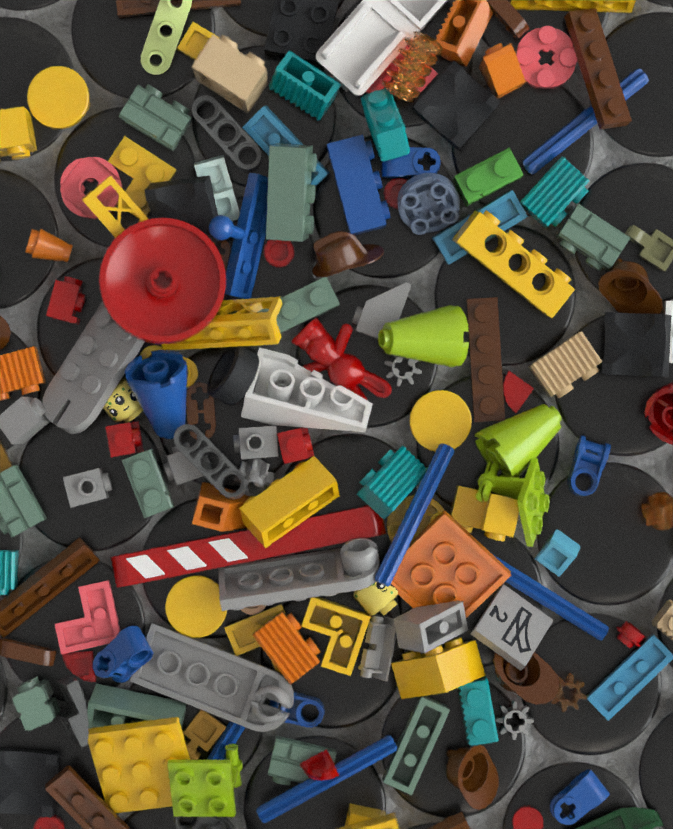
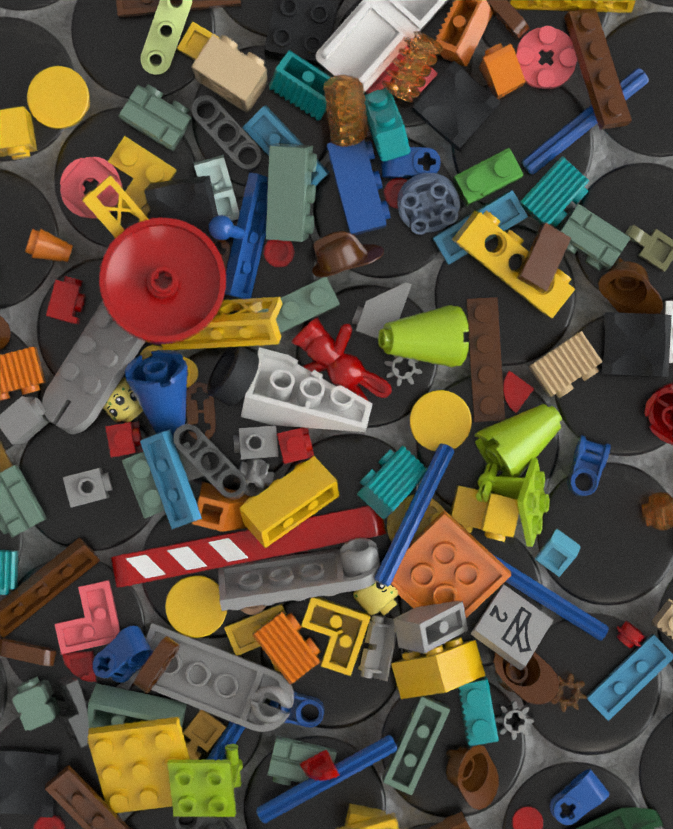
(156, 664): none -> reddish brown beam
(170, 479): none -> dark azure plate
(346, 110): none -> clear orange piece
(544, 258): none -> reddish brown tile

